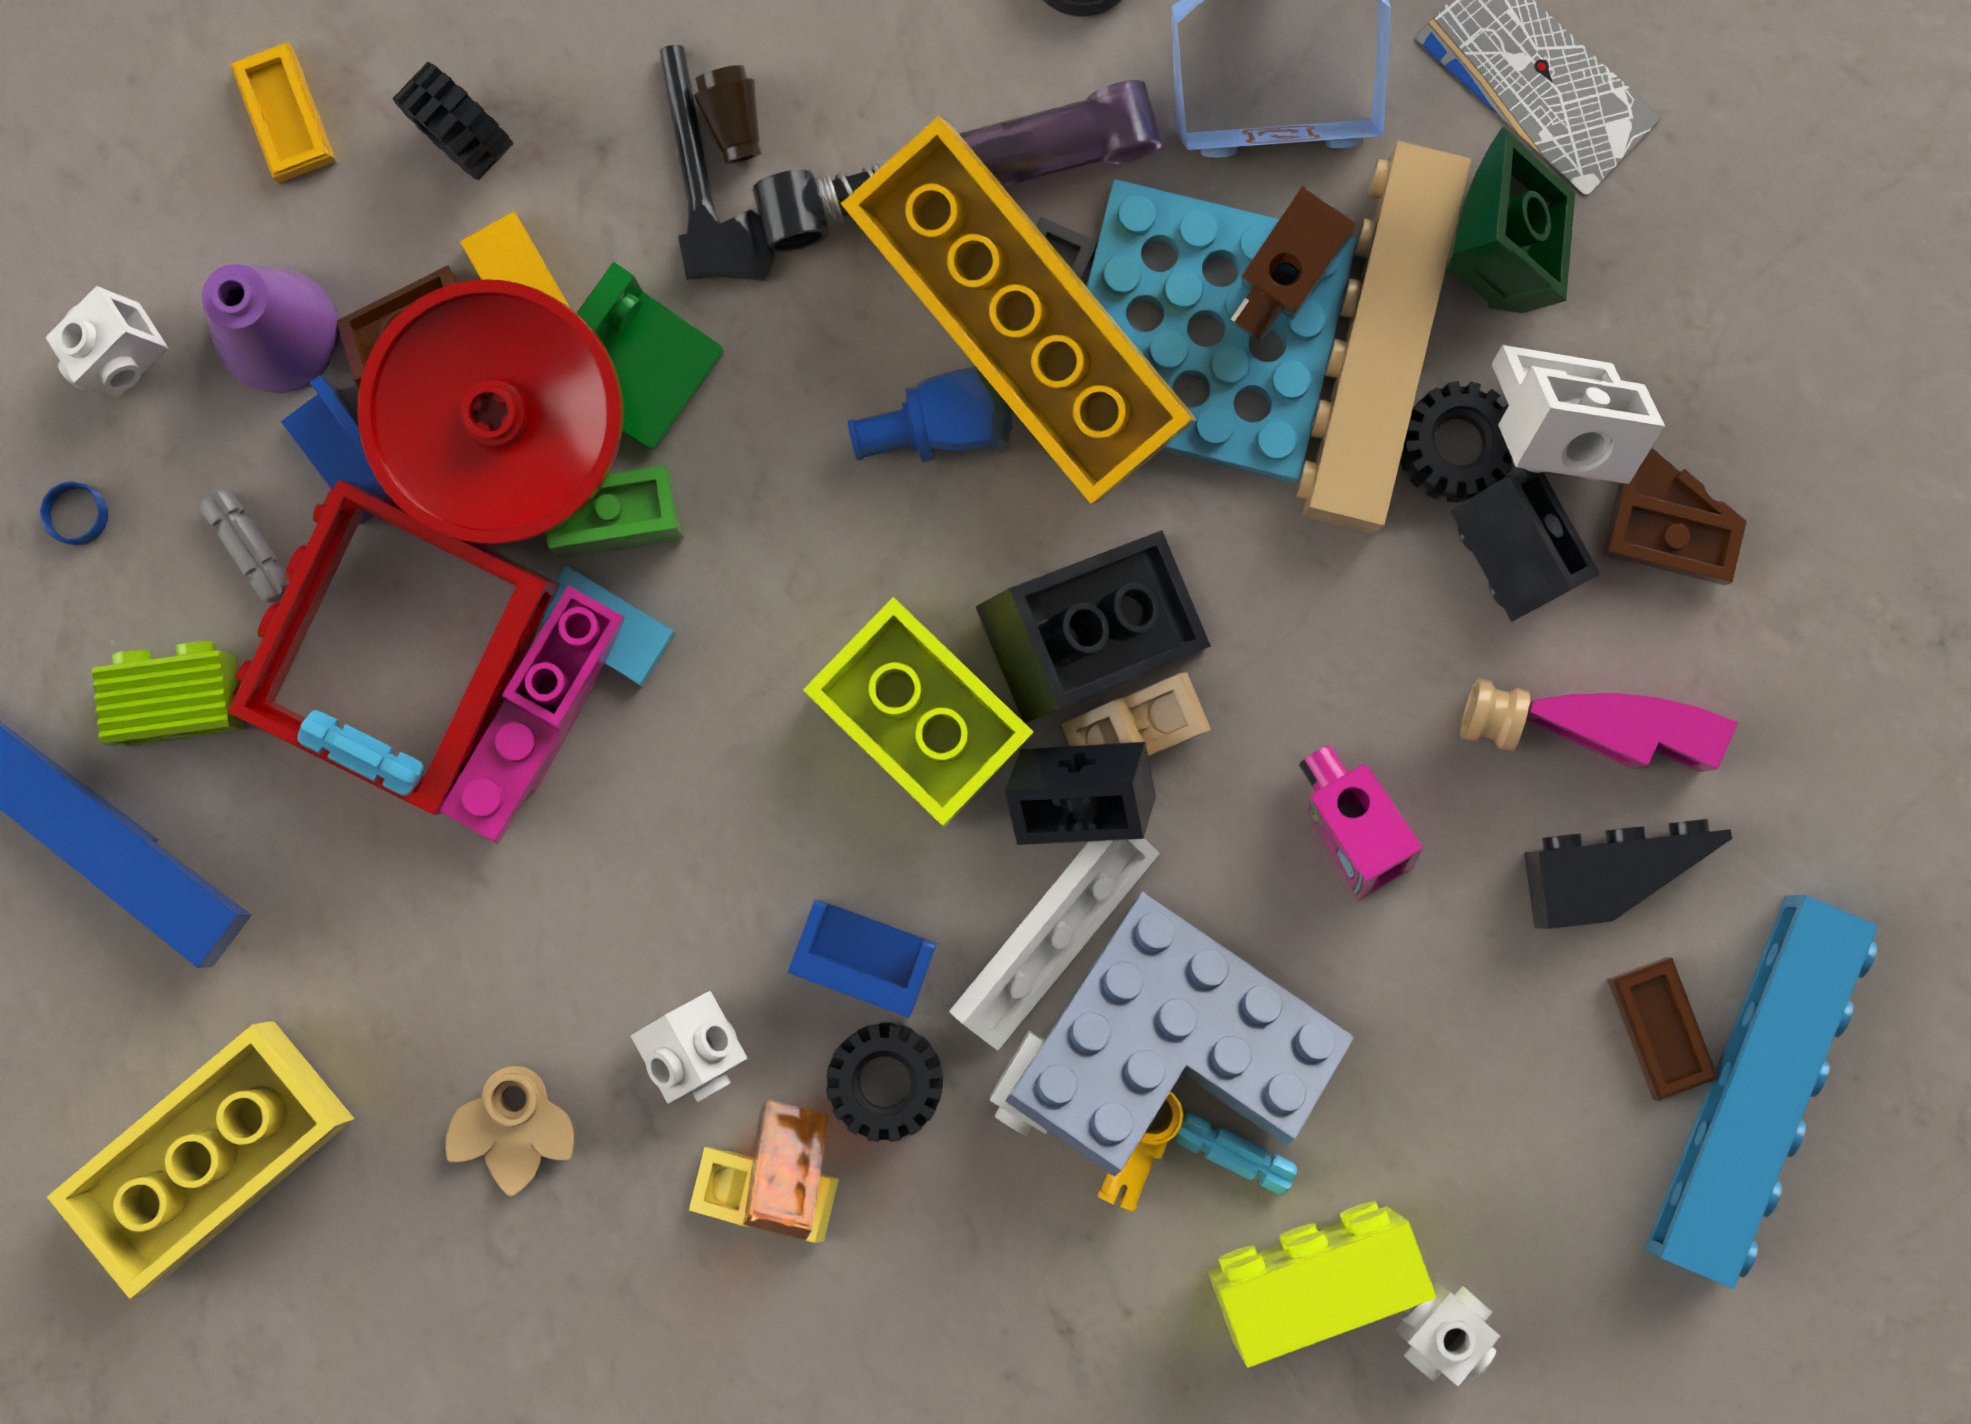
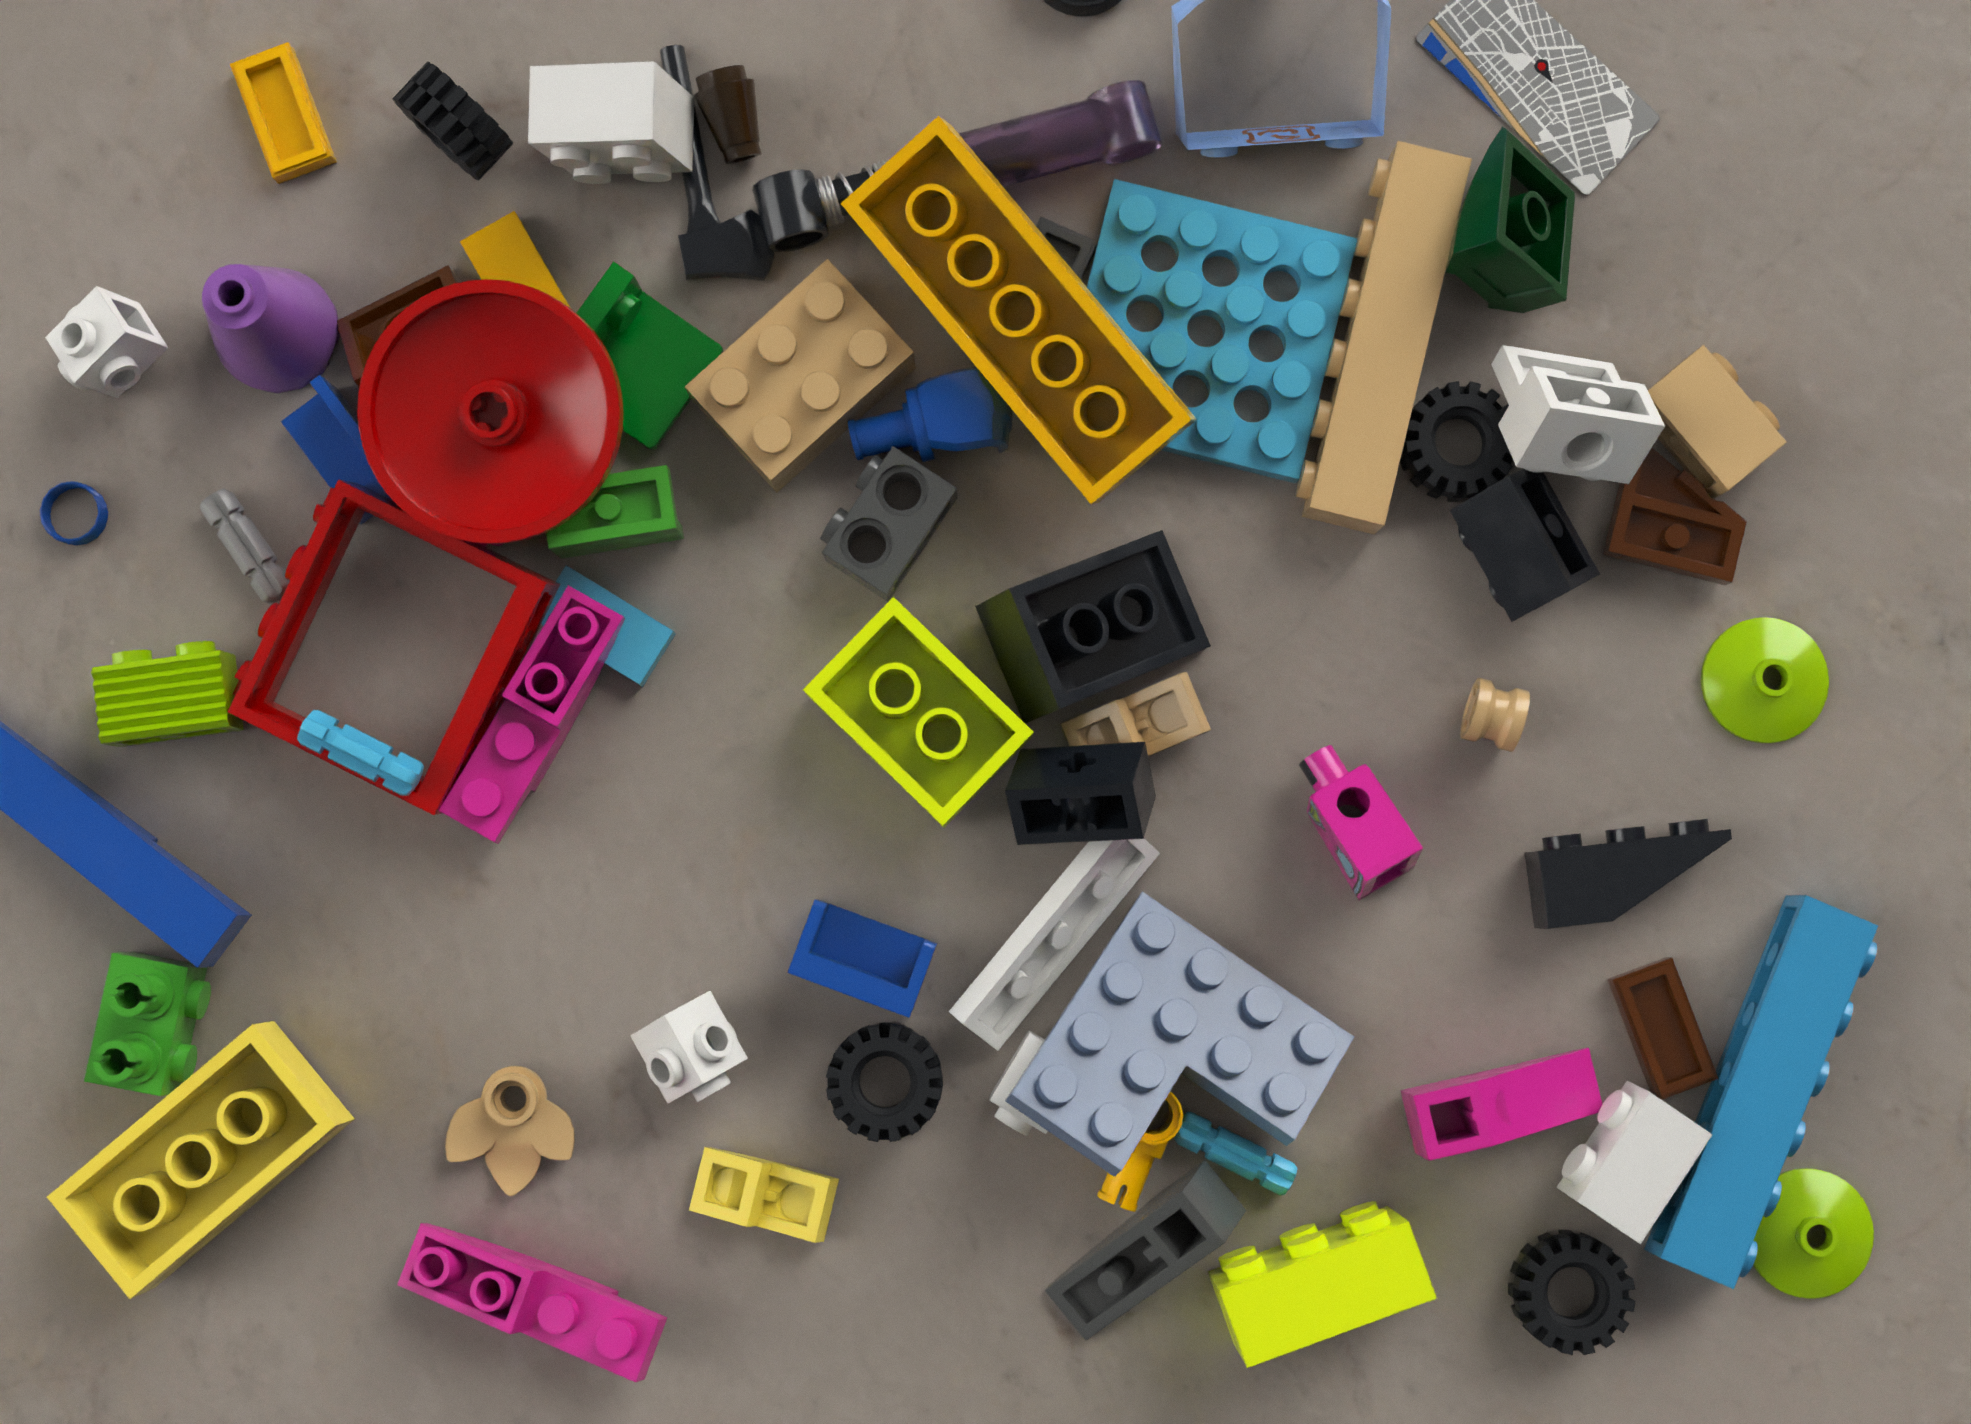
(147, 1023): none -> bright green brick
(534, 1299): none -> dark pink slope
(611, 120): none -> white brick
(785, 1170): clear orange plate -> none
(801, 375): none -> tan brick
(902, 530): none -> dark grey brick
(1148, 1250): none -> dark grey slope
(1308, 240): reddish brown torso -> none
(1429, 1322): white brick -> none
(1500, 1104): none -> dark pink slope
(1609, 1300): none -> black tyre
(1633, 1160): none -> white brick
(1635, 727): dark pink slope -> none
(1713, 422): none -> tan brick
(1735, 684): none -> lime dish
(1783, 1251): none -> lime dish

